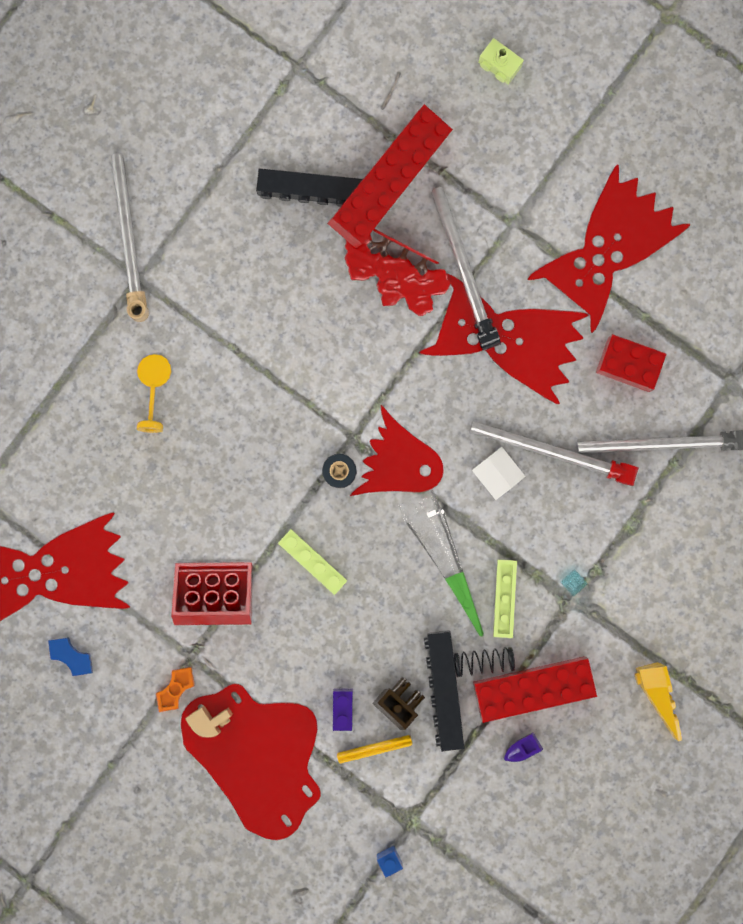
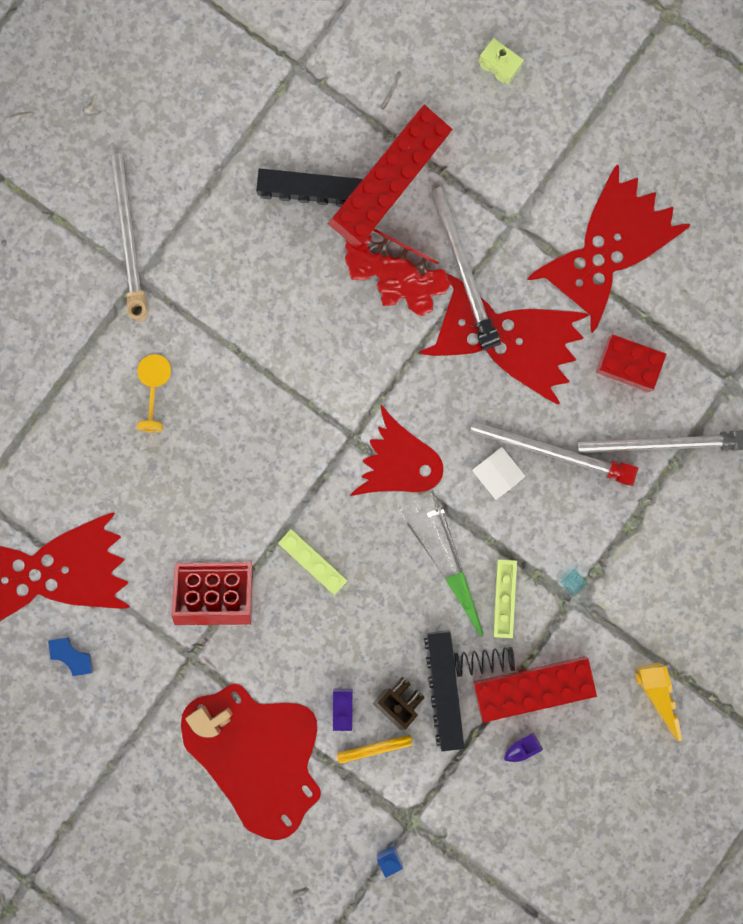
(180, 681): orange tile -> none
(339, 470): black wheel -> none

